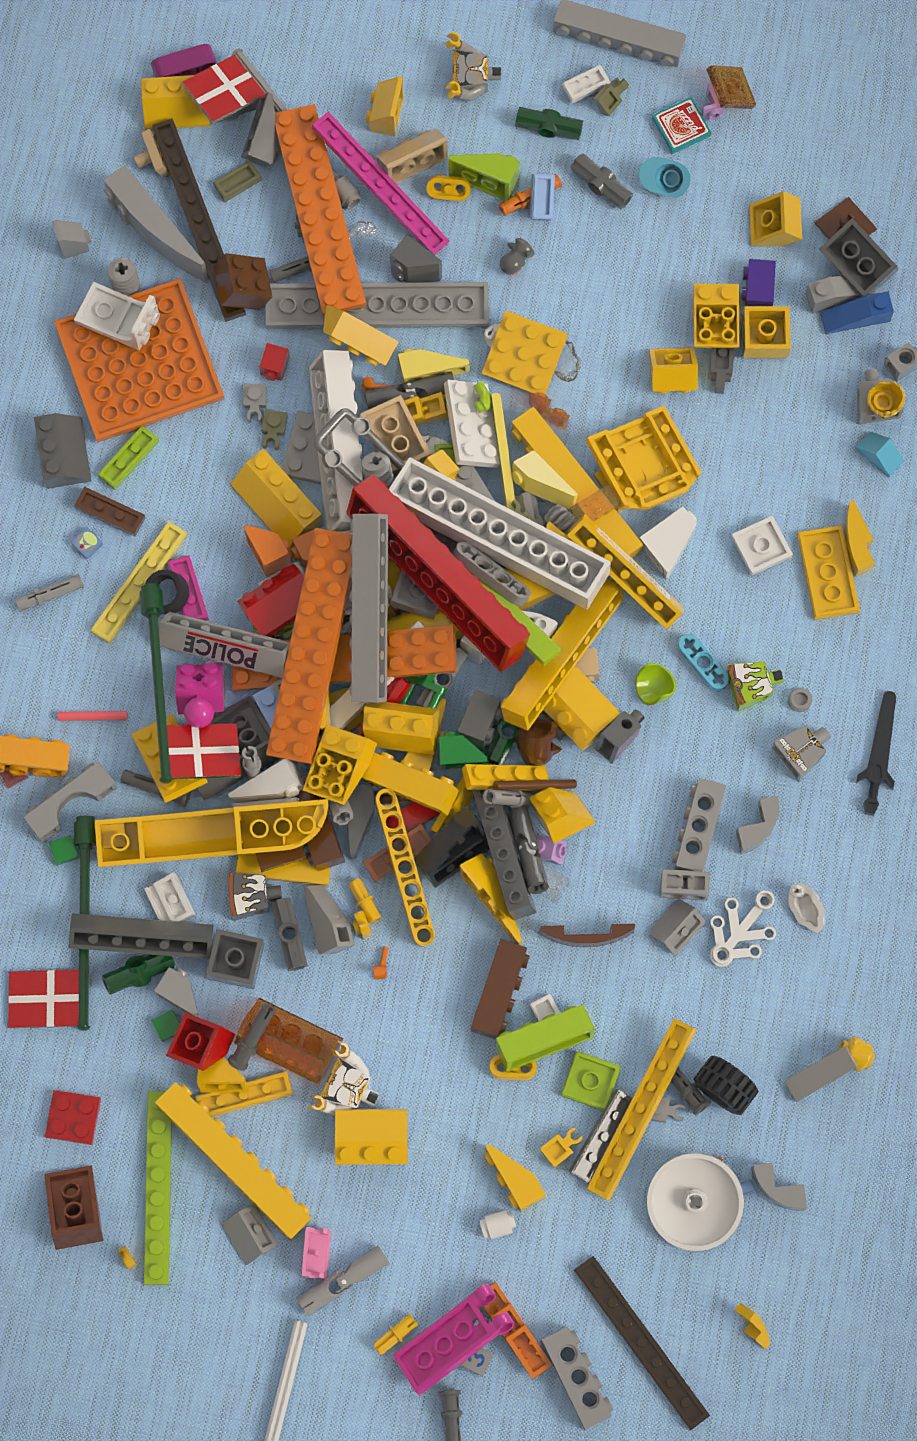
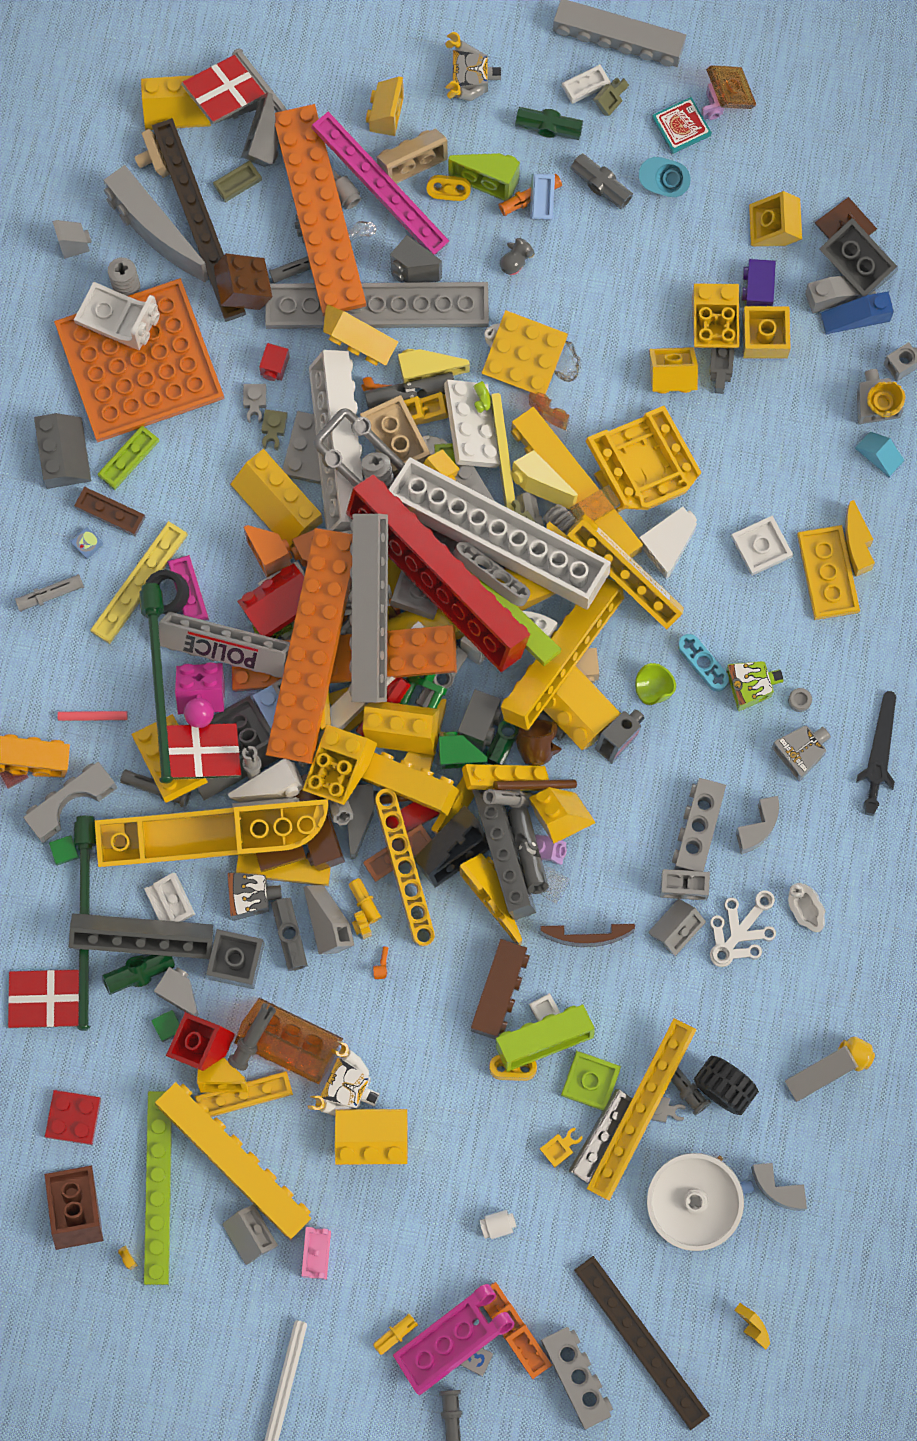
(184, 62): magenta beam -> none
(357, 1271): light grey piece -> none
(519, 1181): yellow slope -> none

